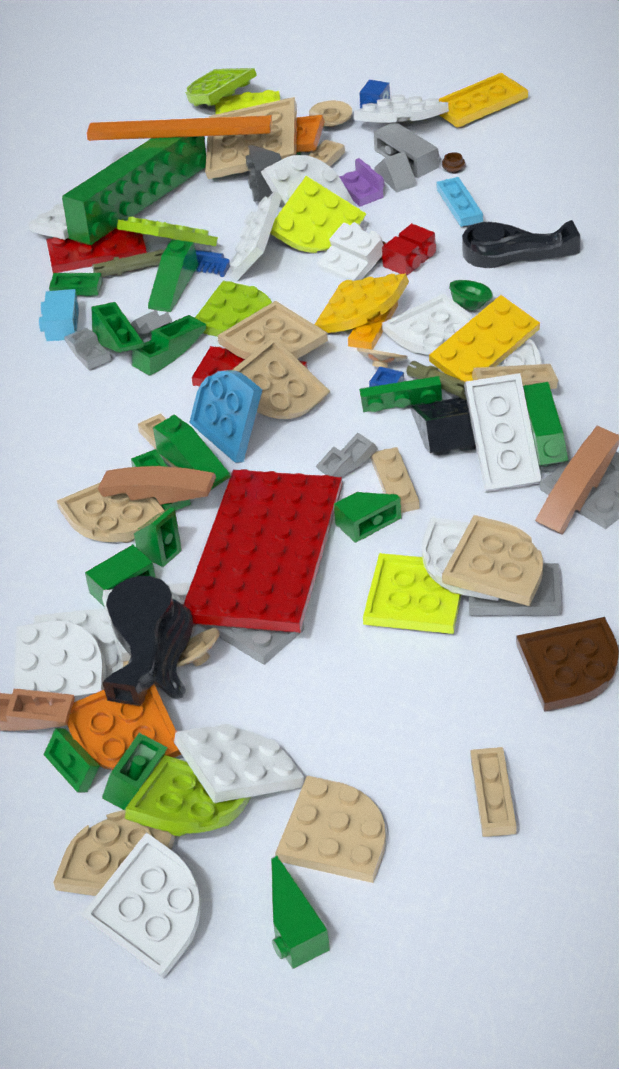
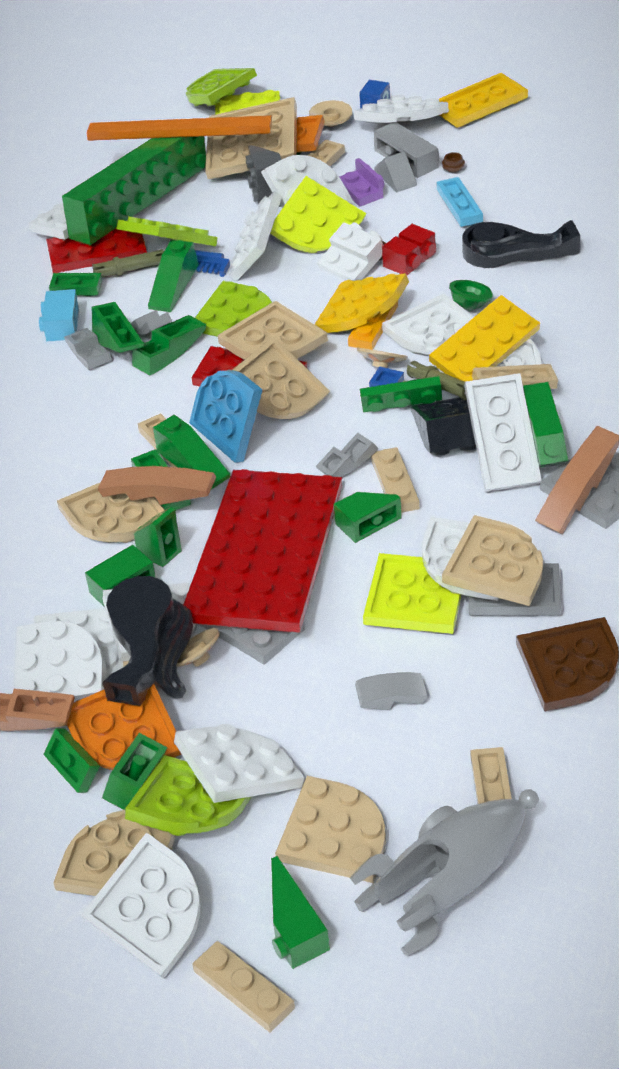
(243, 986): none -> tan plate
(385, 689): none -> light grey slope
(453, 850): none -> light grey piece

